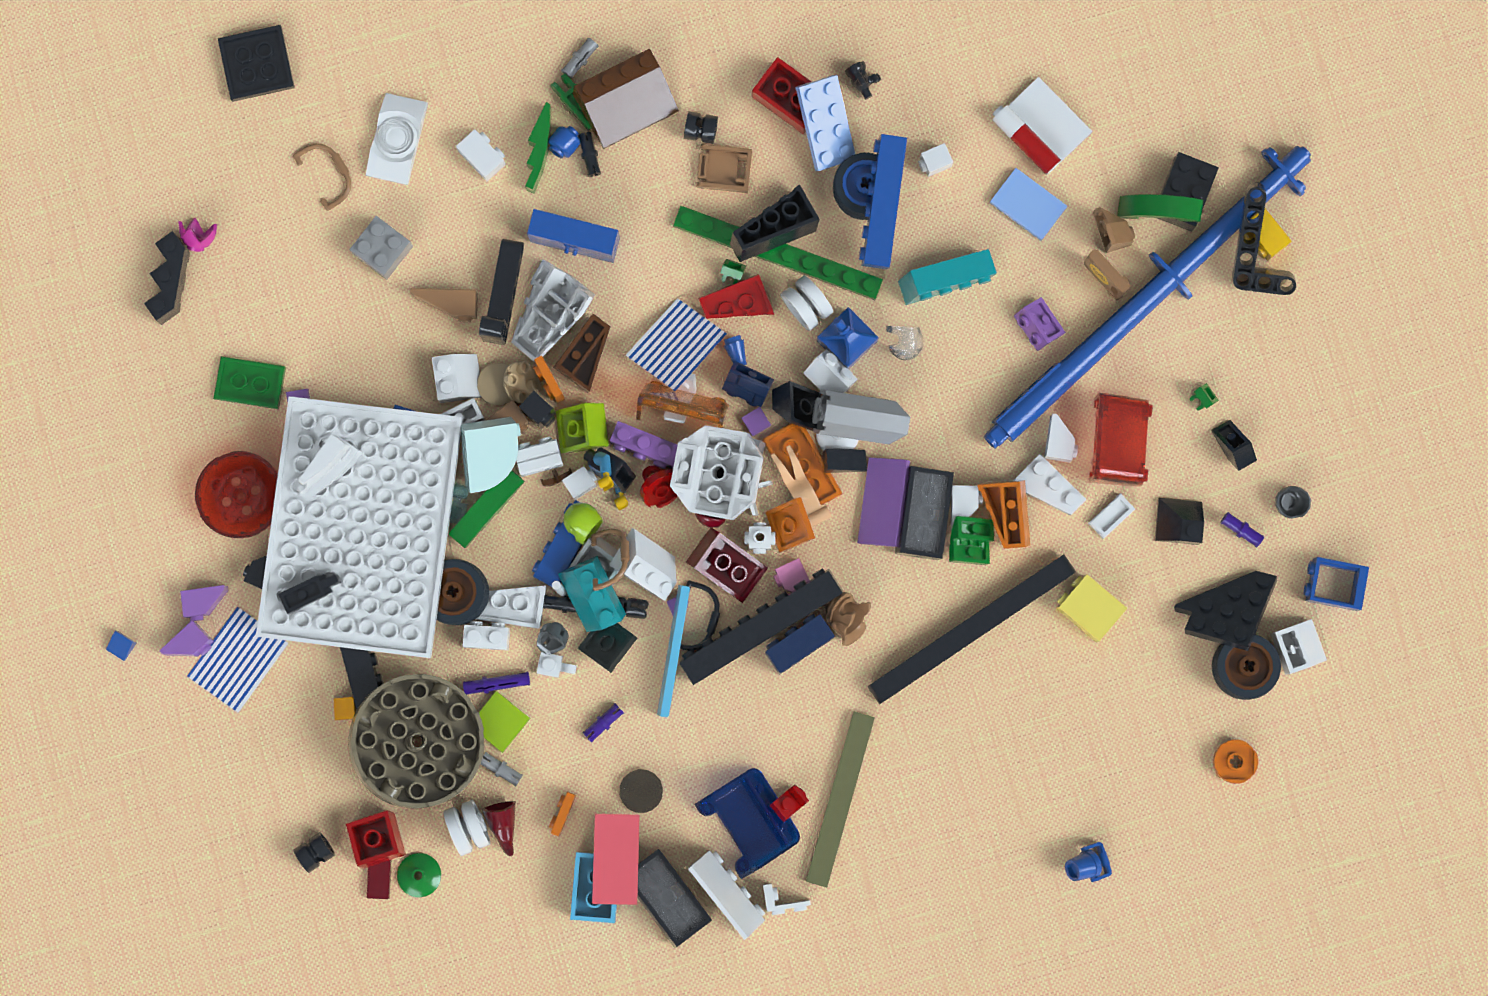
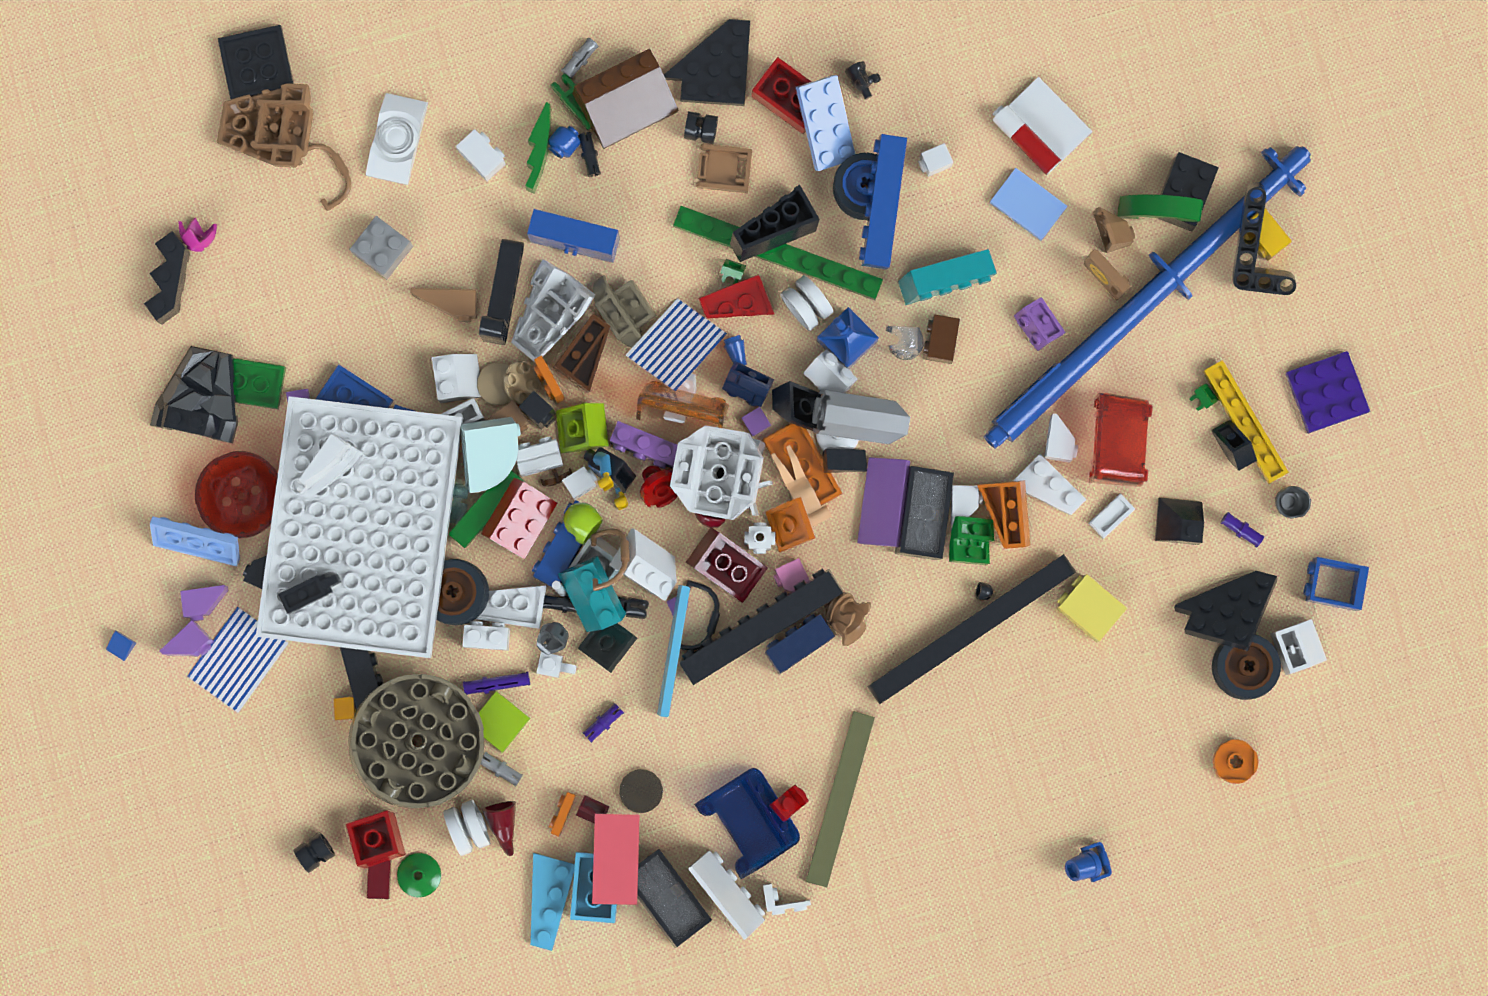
(195, 541): none -> light blue plate
(200, 396): none -> wedge
(269, 125): none -> medium nougat wedge
(351, 389): none -> blue plate
(519, 518): none -> brick
(549, 894): none -> medium azure wing
(590, 807): none -> dark red piece
(623, 309): none -> dark tan plate
(716, 67): none -> black wing
(942, 339): none -> reddish brown brick
(983, 591): none -> black hinge
(1246, 421): none -> yellow plate
(1327, 392): none -> dark purple plate

